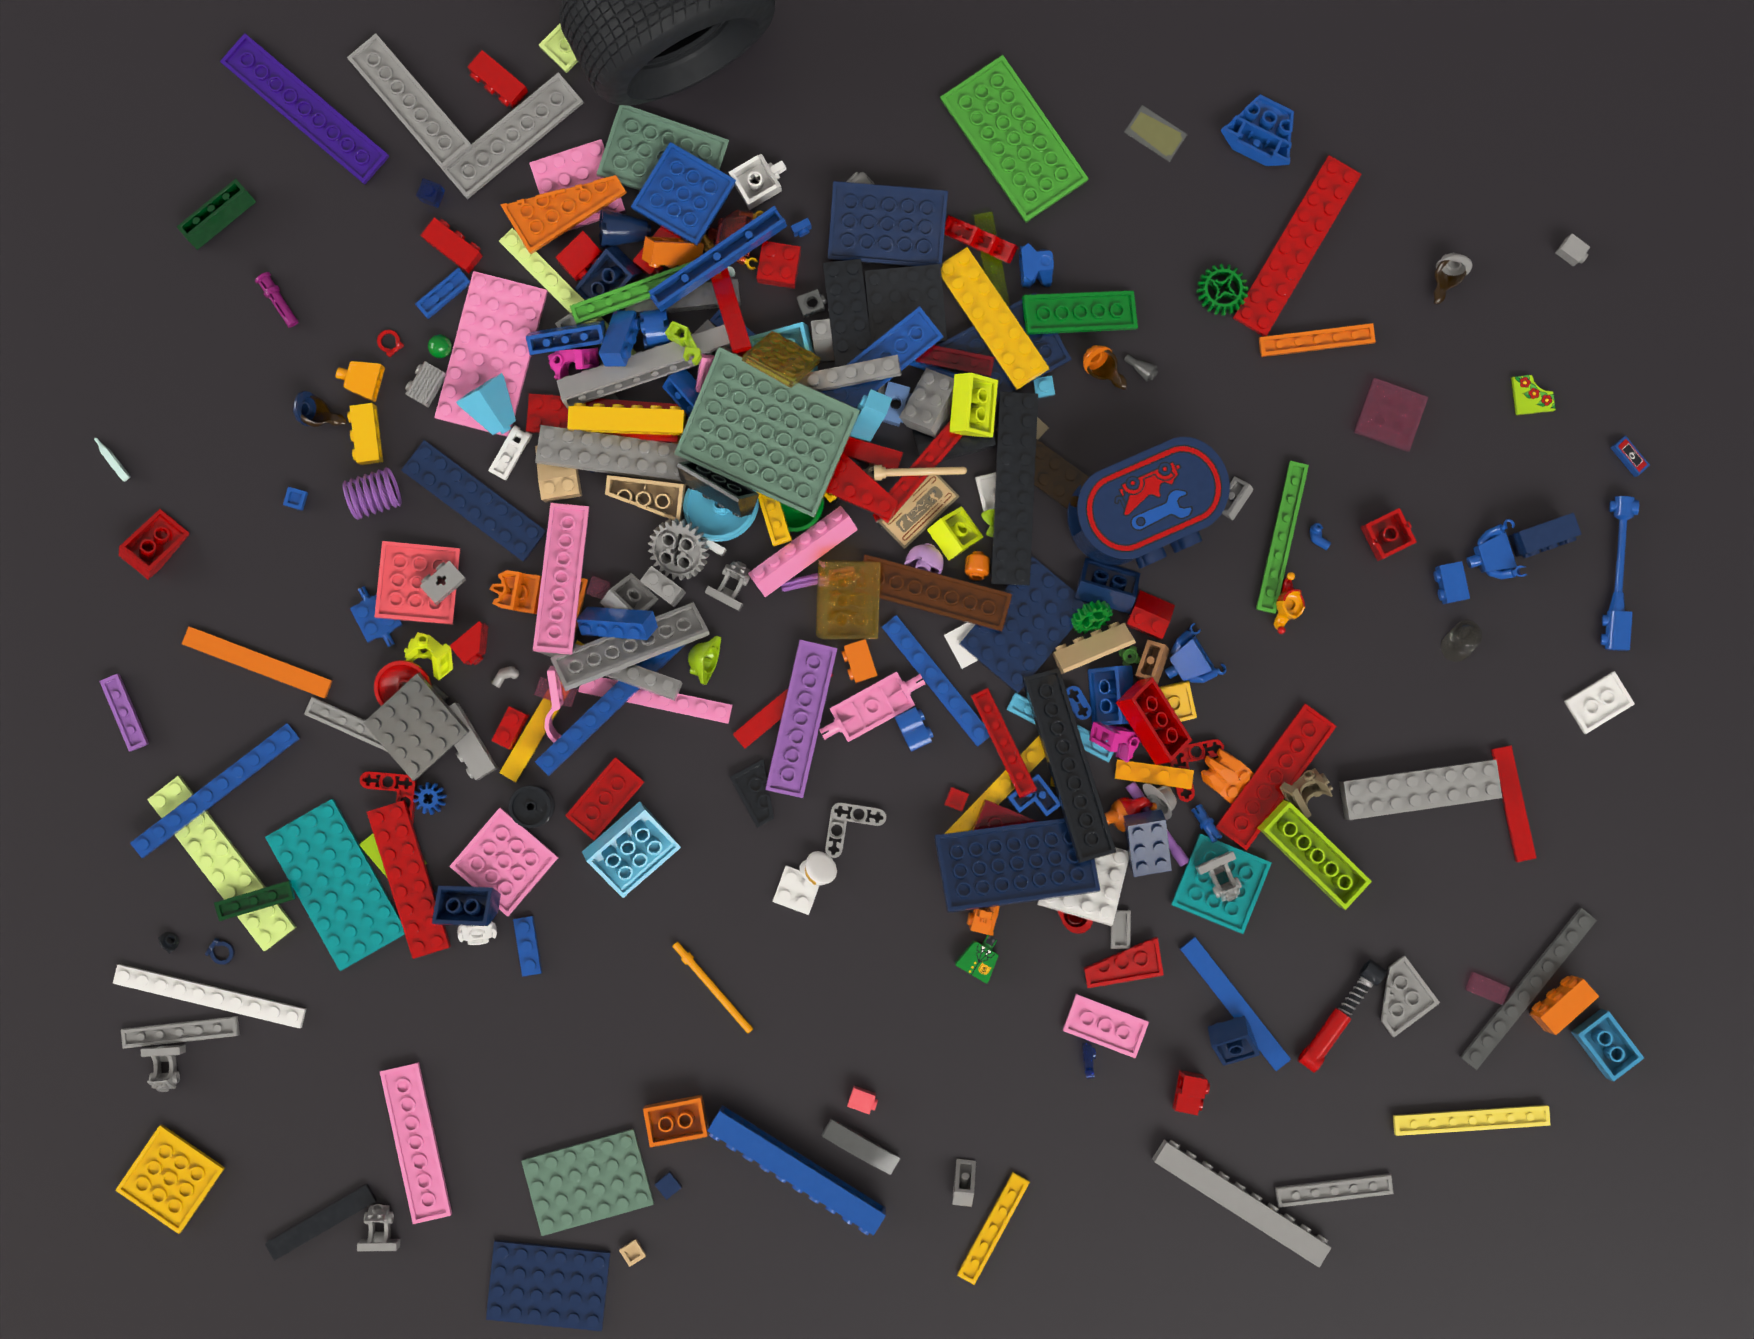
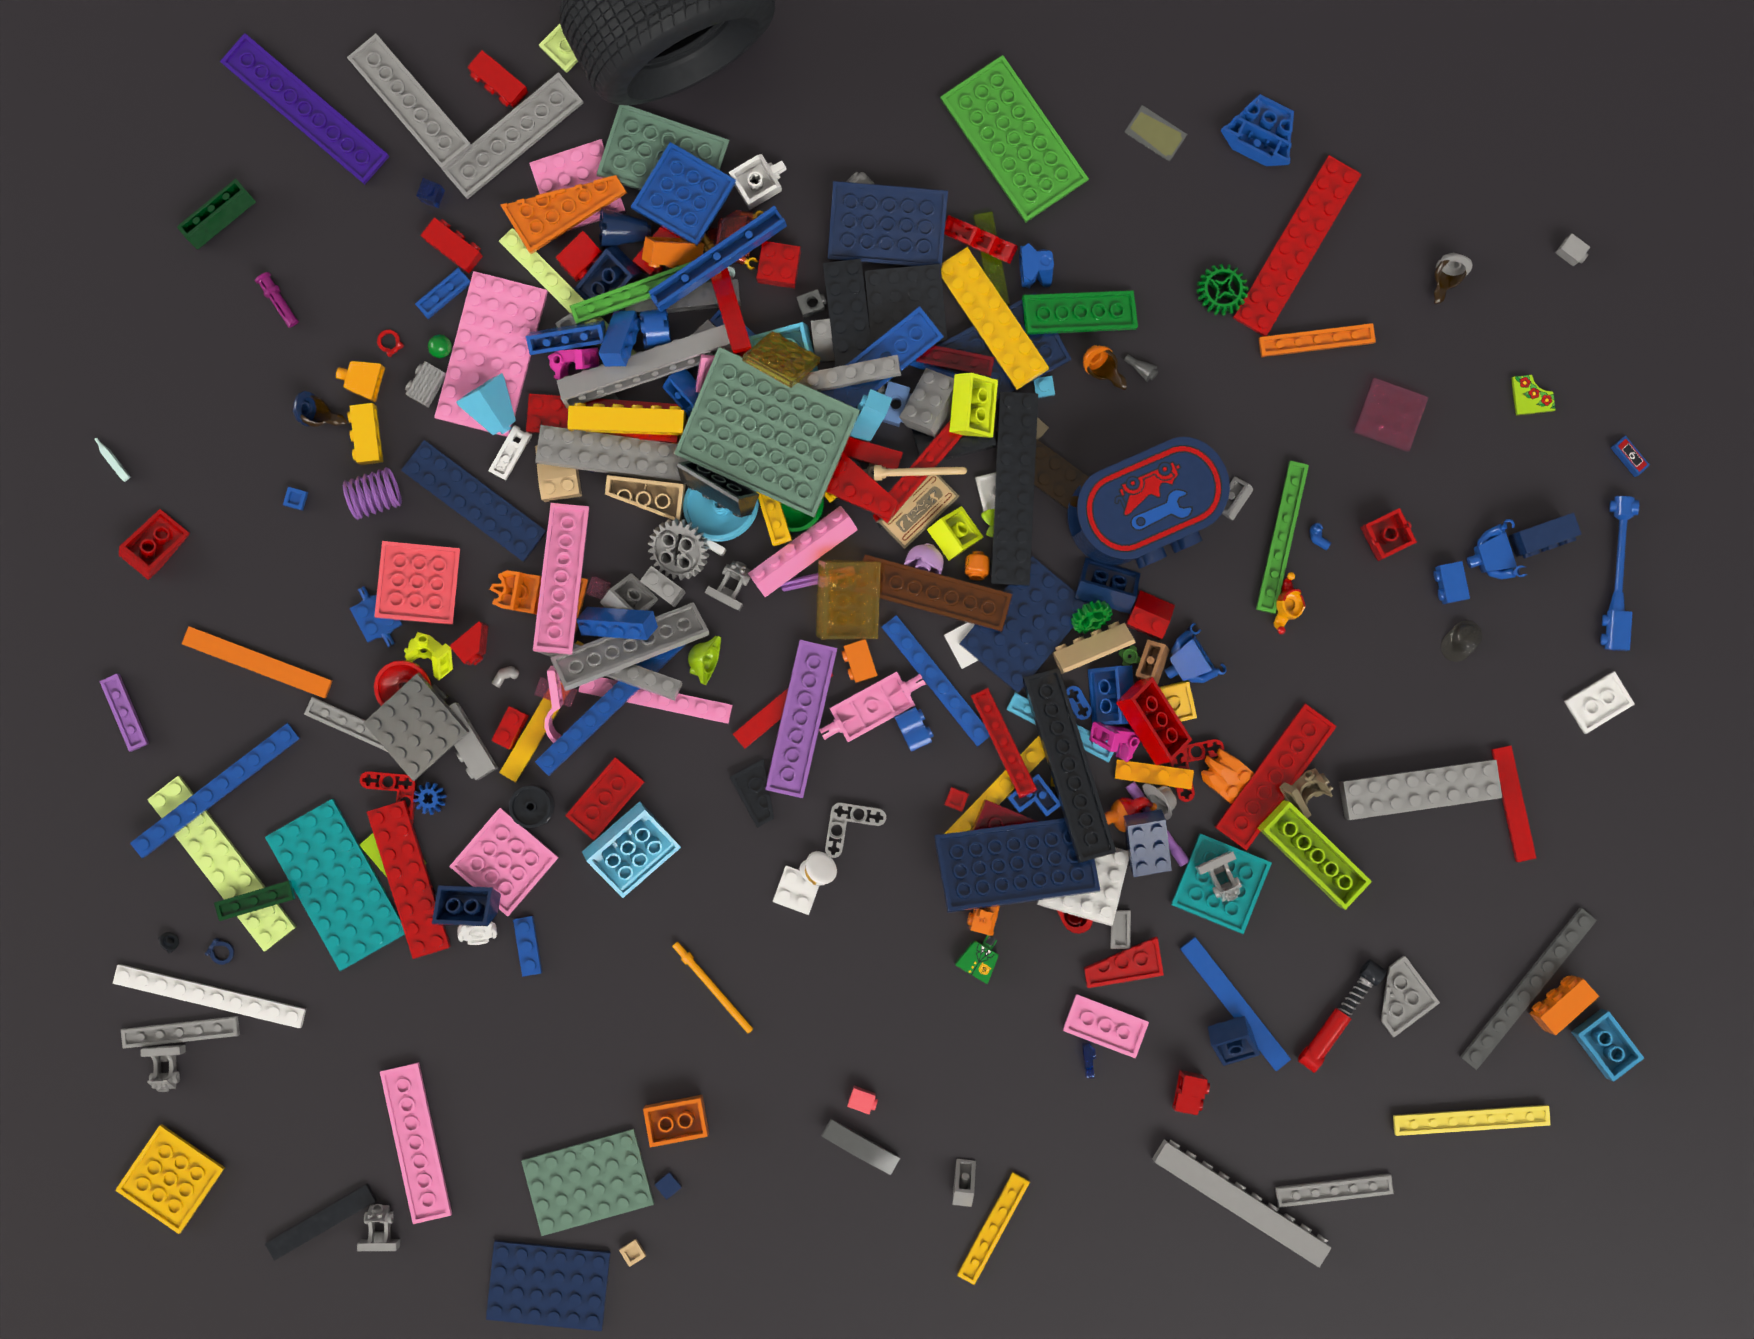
(453, 580): light grey brick -> none
(673, 333): lime piece -> none
(797, 1170): blue brick -> none
(801, 228): blue plate -> none
(1206, 823): blue pin -> none
(1487, 988): clear pink tile -> none

